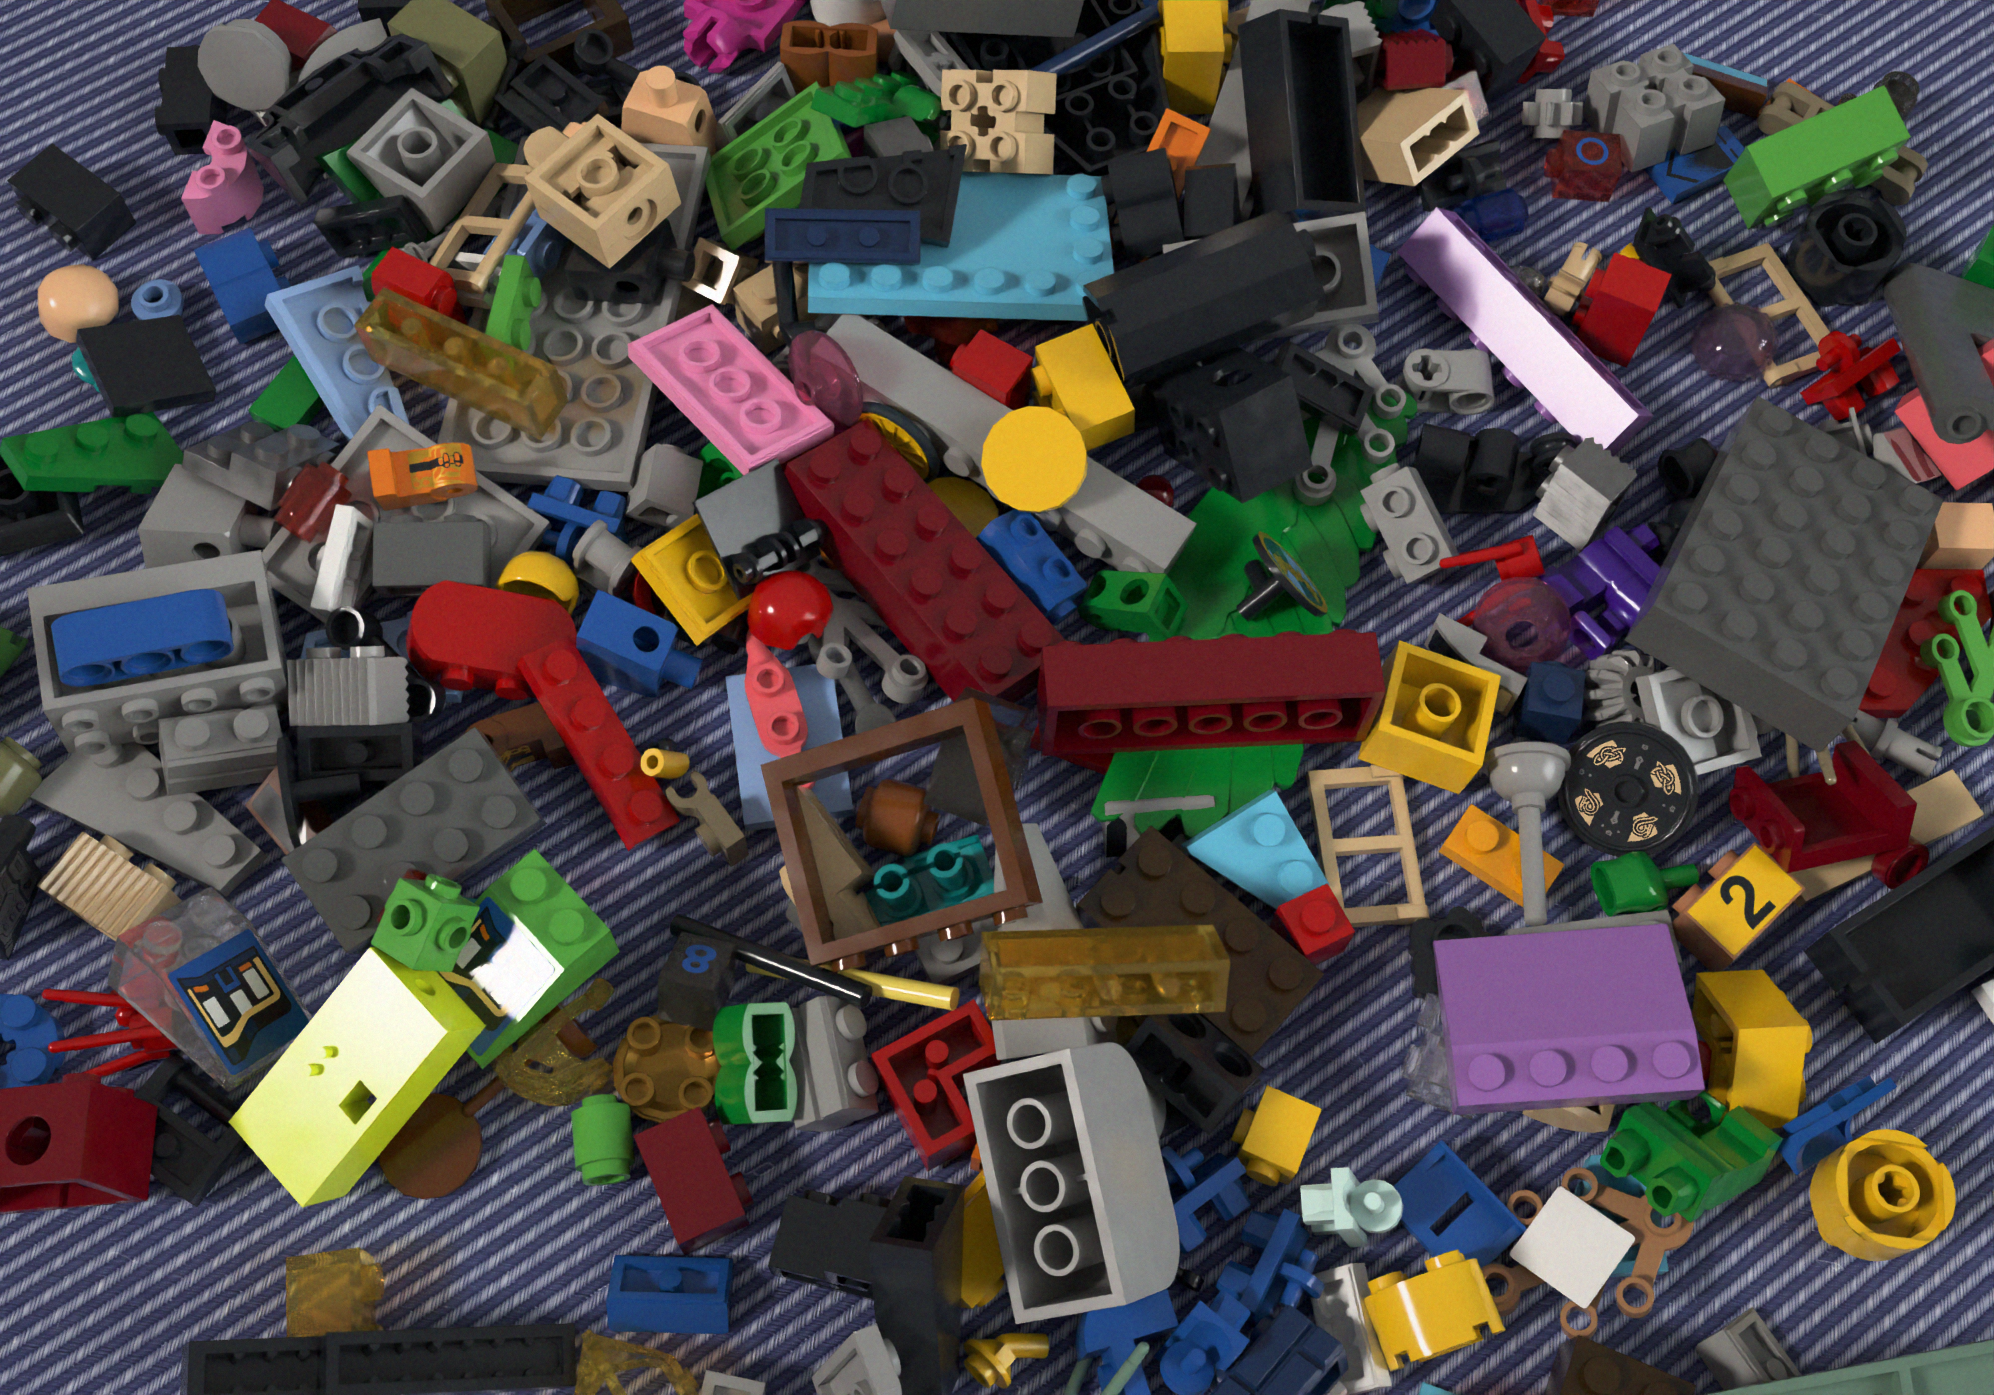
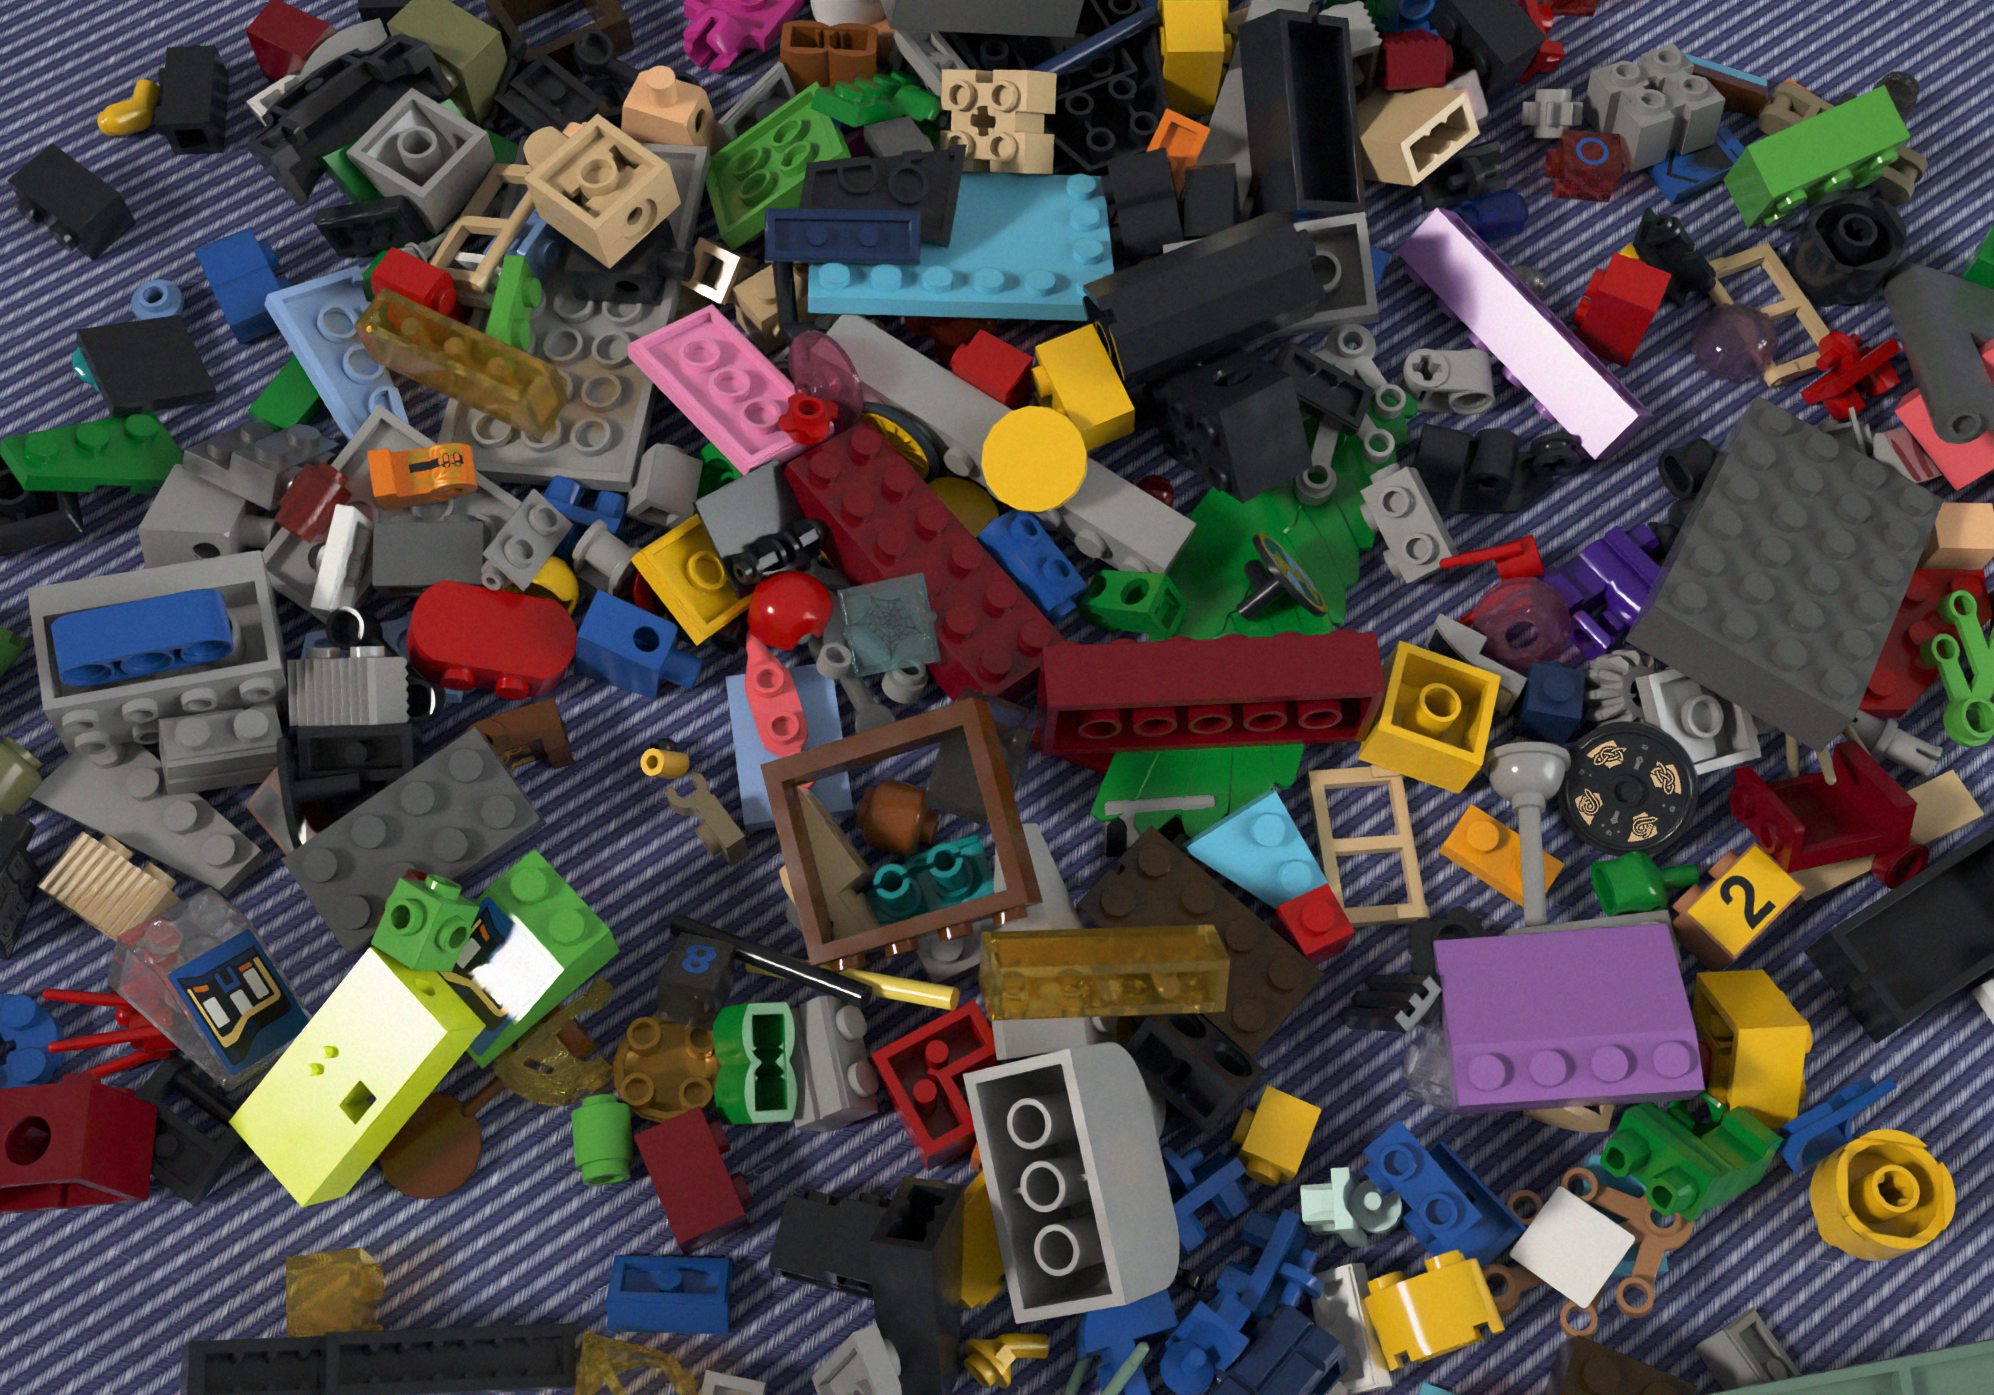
(75, 300): light nougat hair -> none
(132, 114): none -> yellow arm
(227, 186): bright pink cylinder -> none
(245, 64): light grey hat -> none
(524, 543): none -> light grey hinge
(597, 742): red plate -> none
(807, 419): none -> red plate
(889, 625): none -> clear light blue piece
(1394, 994): none -> black tile
(1436, 1202): none -> blue plate
(1568, 285): tan piece -> none
(1583, 492): flat silver brick -> none

